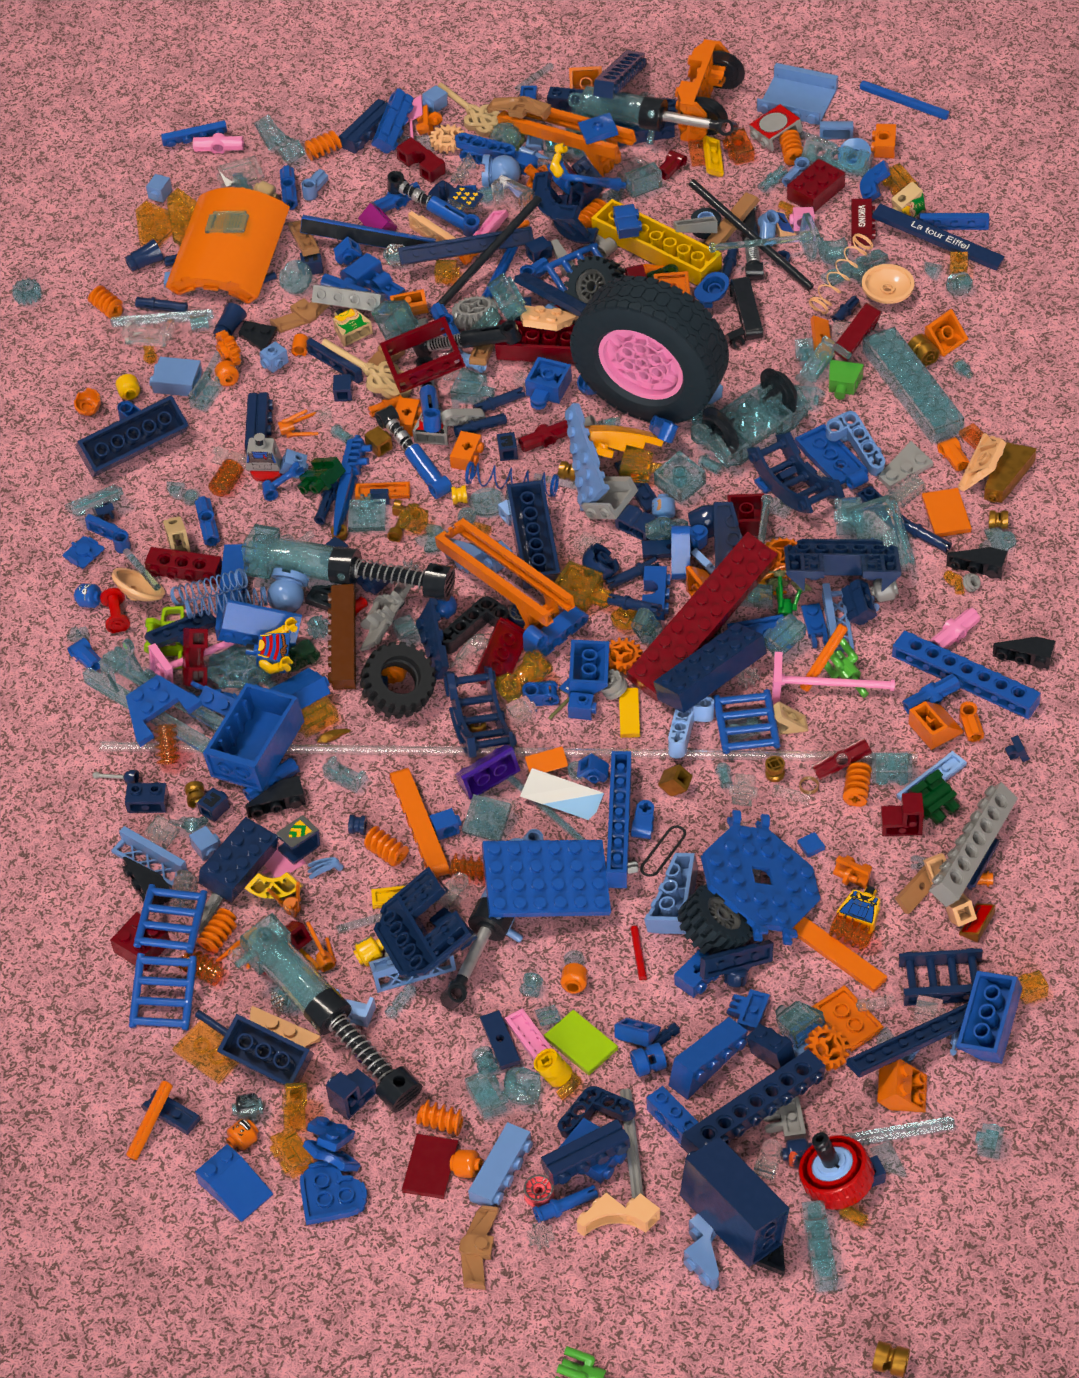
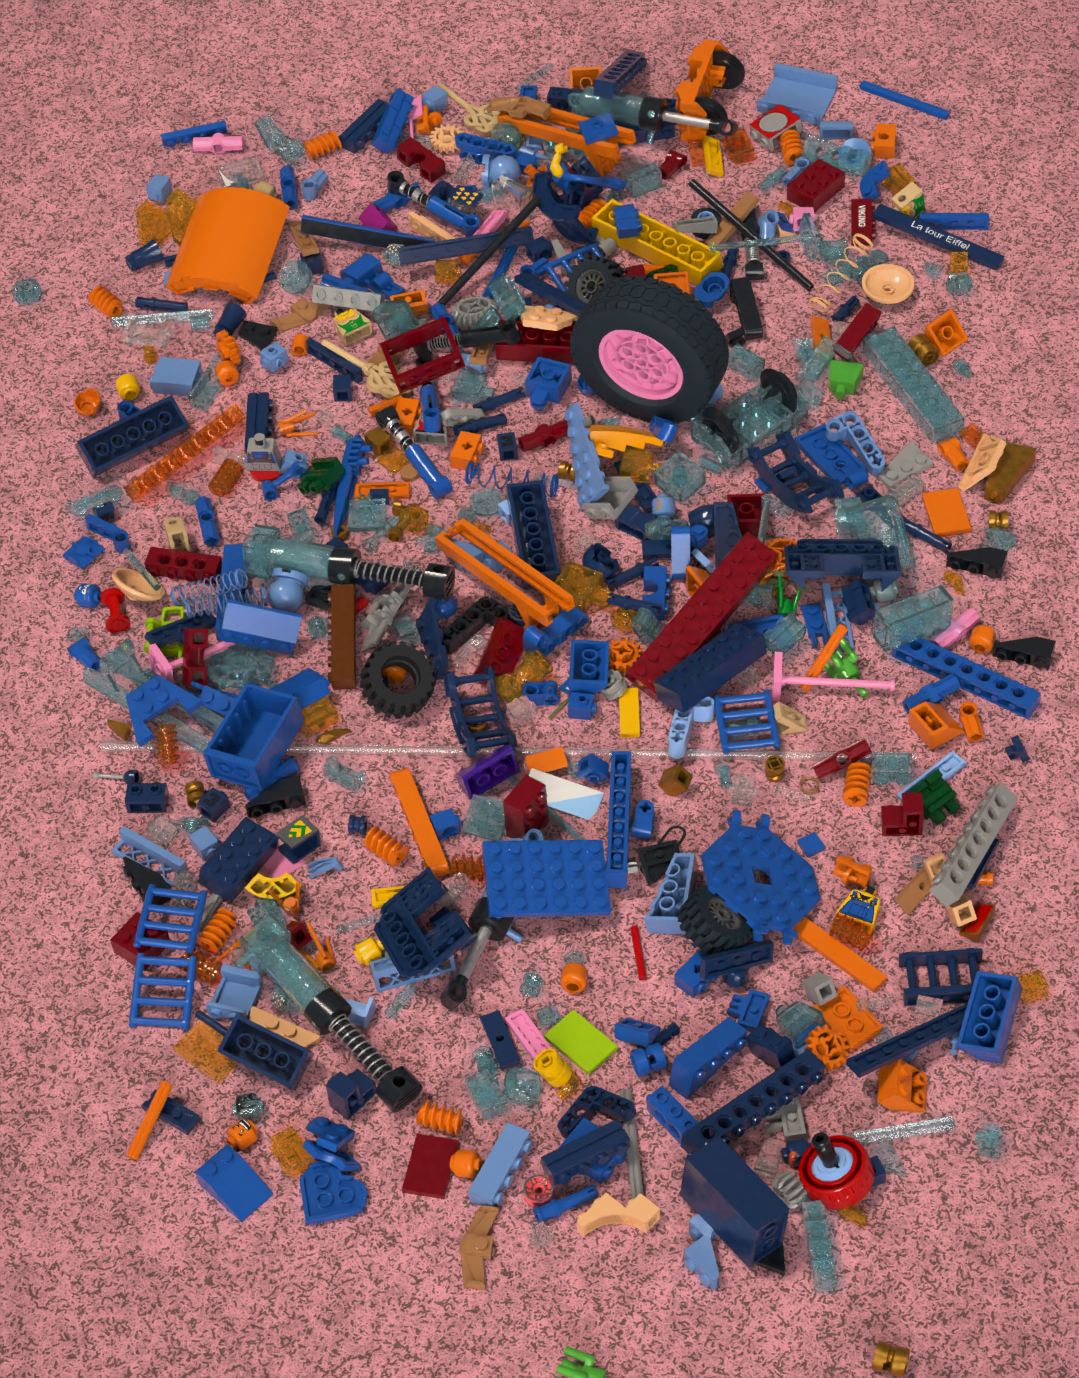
(121, 729): none -> pearl gold piece
(184, 453): none -> clear orange brick
(227, 222): clear light blue window -> none
(235, 993): none -> medium blue panel
(263, 909): none -> clear light blue hinge
(274, 649): torso -> none
(293, 1105): clear yellow brick -> none
(299, 523): none -> clear light blue brick
(303, 654): clear green piece -> none
(347, 251): blue brick -> none
(390, 522): none -> clear light blue piece
(393, 460): none -> clear yellow plate
(408, 473): none -> medium nougat tile
(459, 494): yellow wheel -> none
(526, 808): none -> dark red brick
(656, 859): none -> black wing
(745, 363): none -> clear light blue brick
(789, 1189): none -> light grey gear
(819, 988): none -> light grey brick
(913, 618): none -> clear light blue brick
(971, 582): light grey plate -> none
(982, 639): none -> orange head

